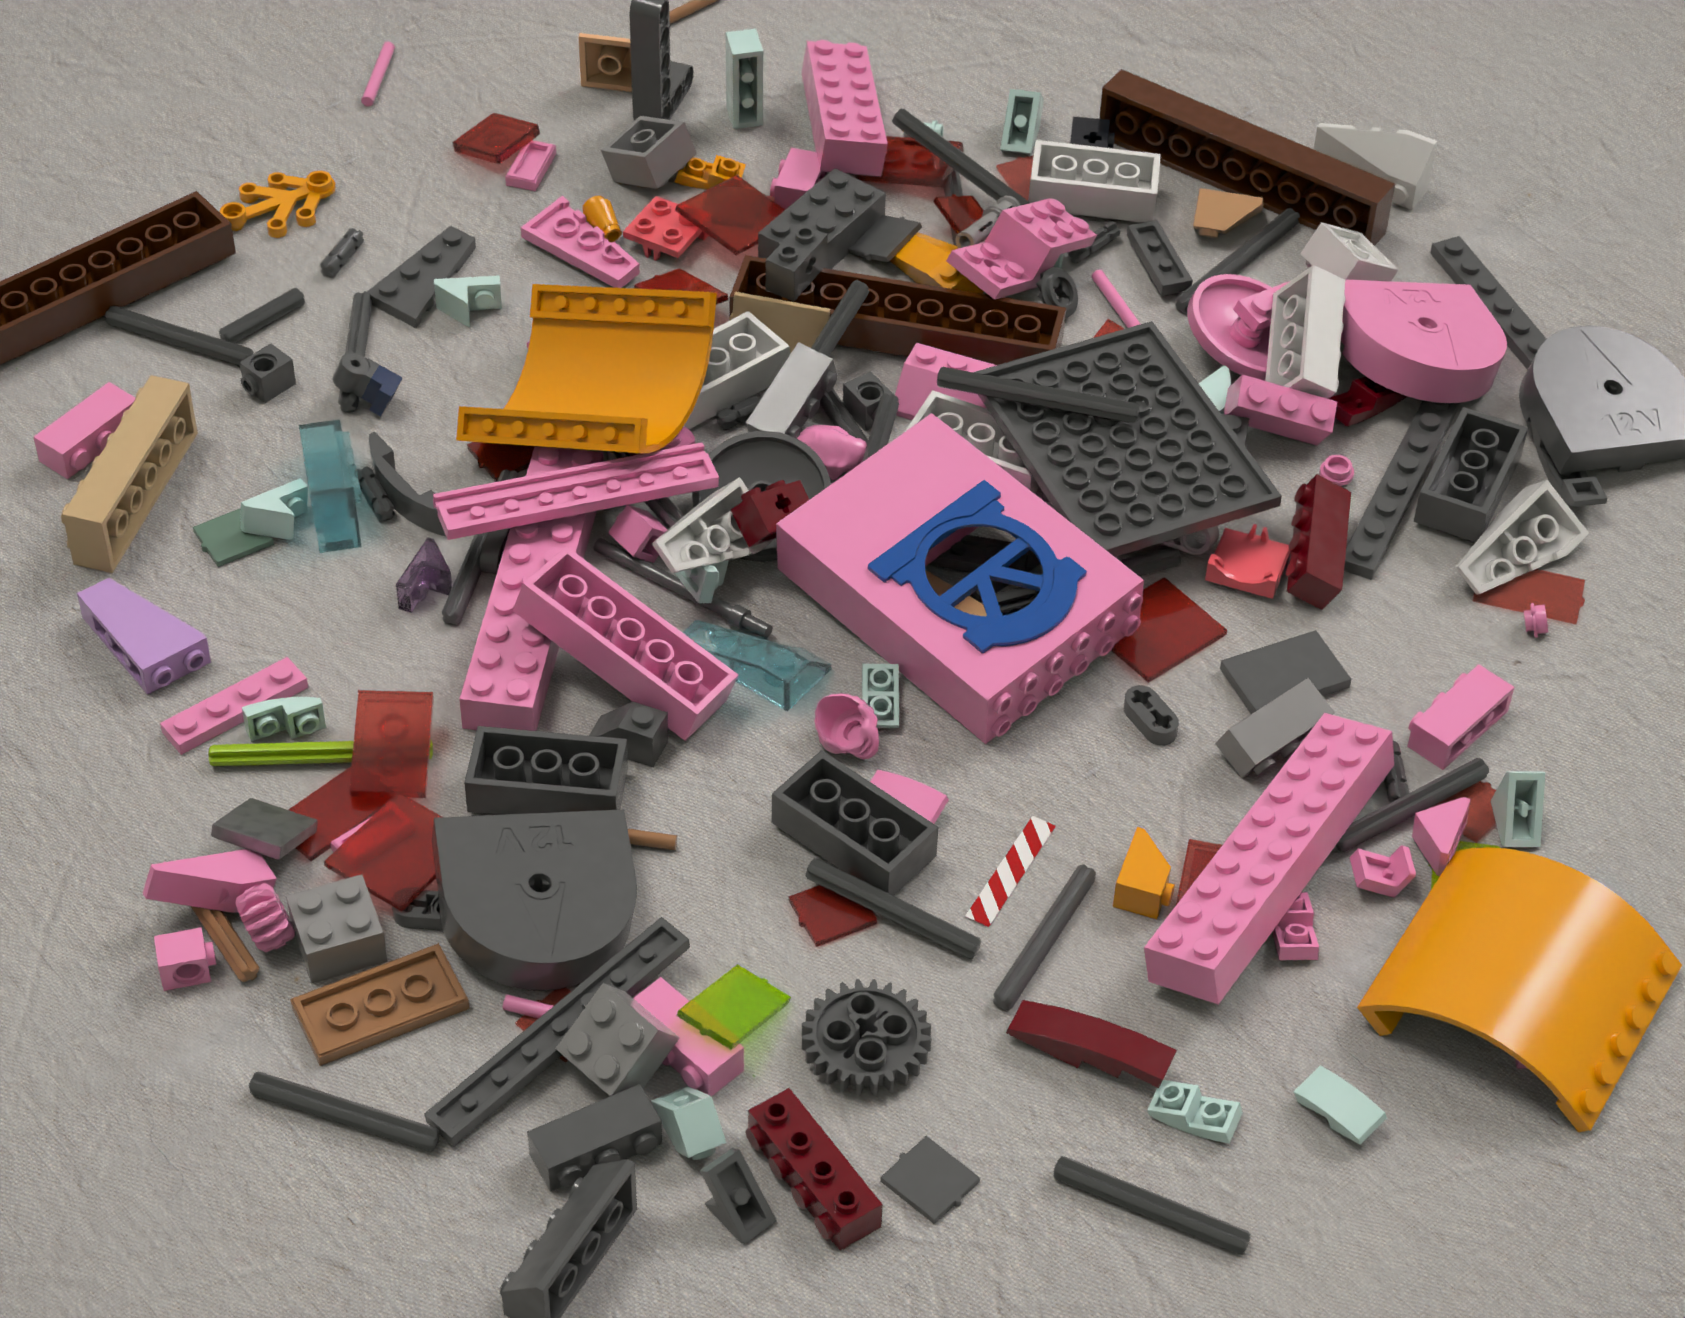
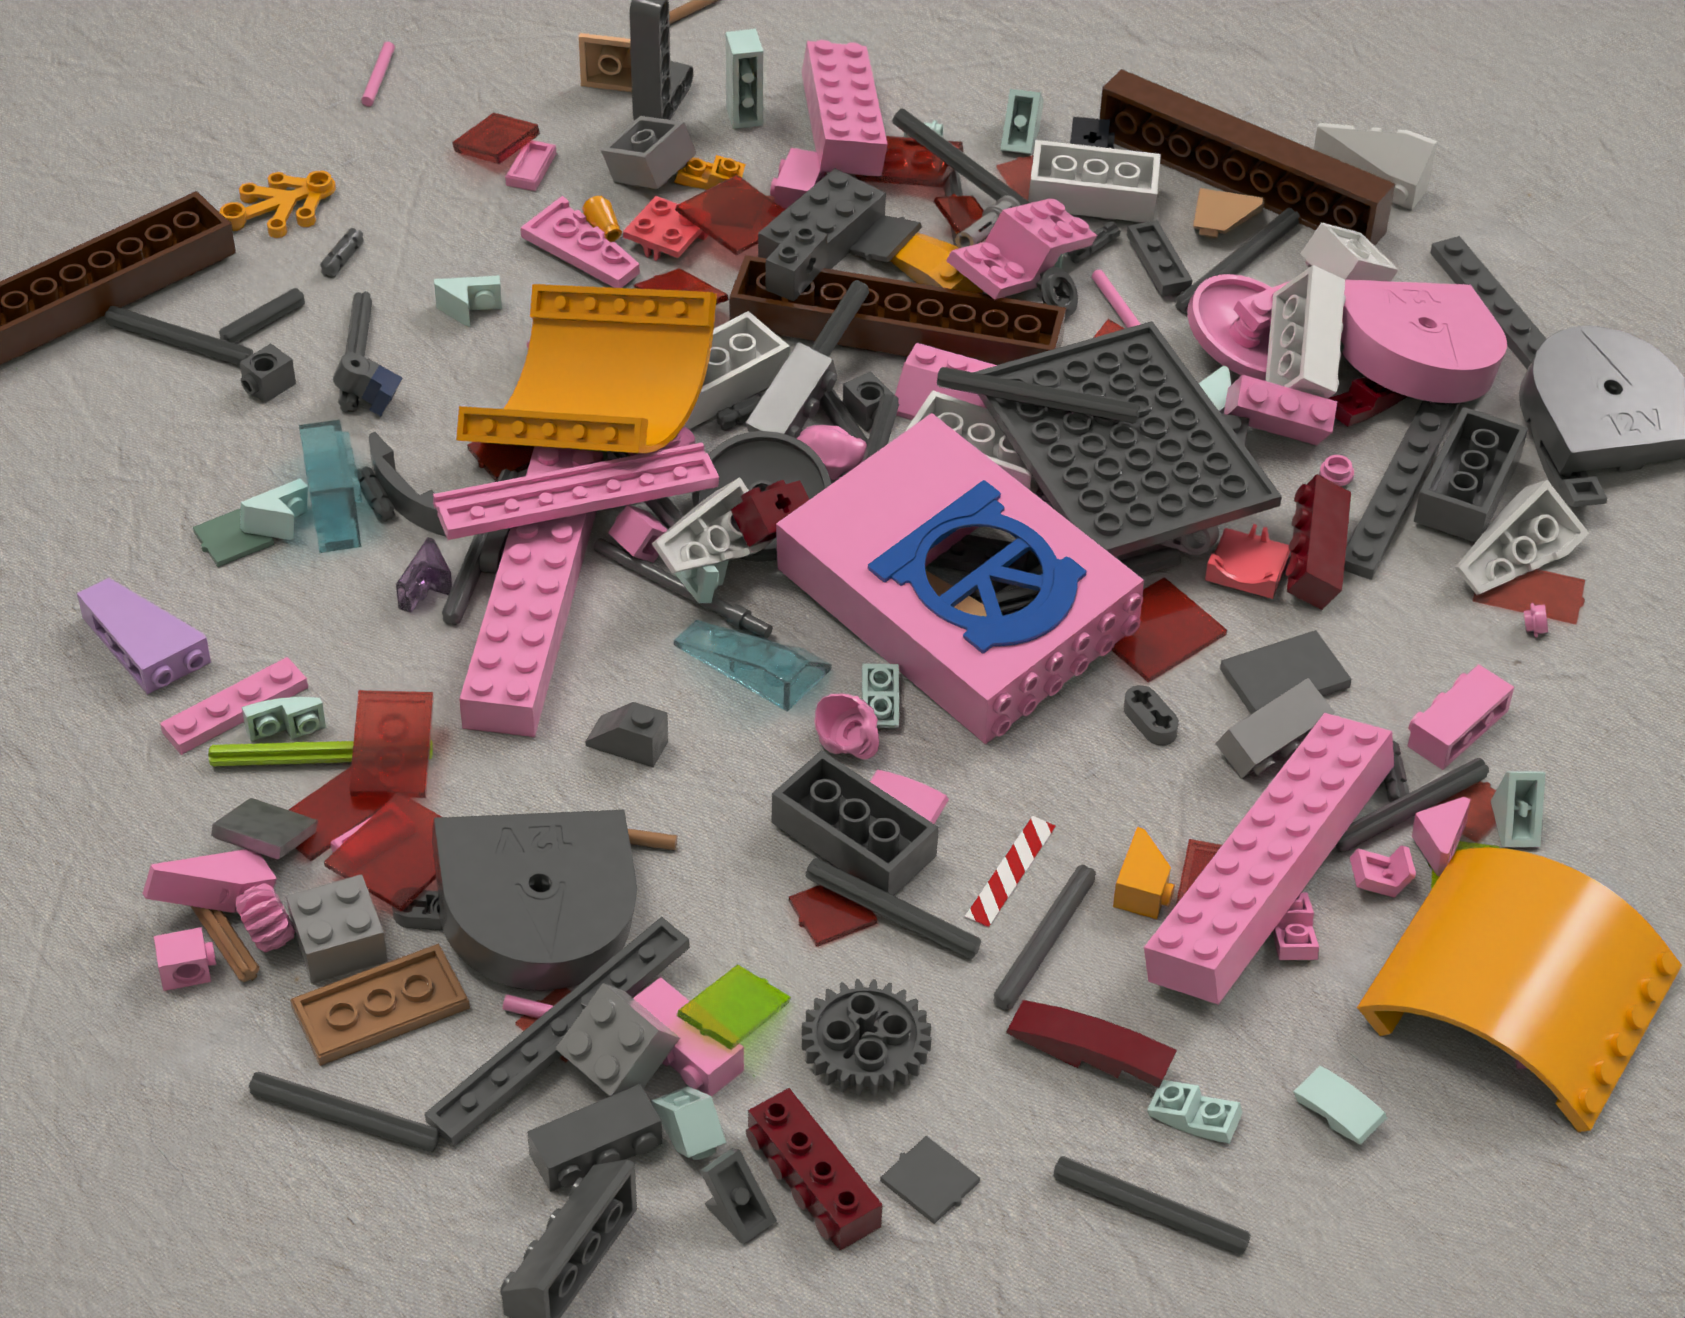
(83, 431): bright pink brick -> none
(130, 474): tan brick -> none
(410, 287): dark grey wing -> none
(544, 772): dark grey brick -> none
(624, 641): bright pink brick -> none
(787, 319): tan piece -> none

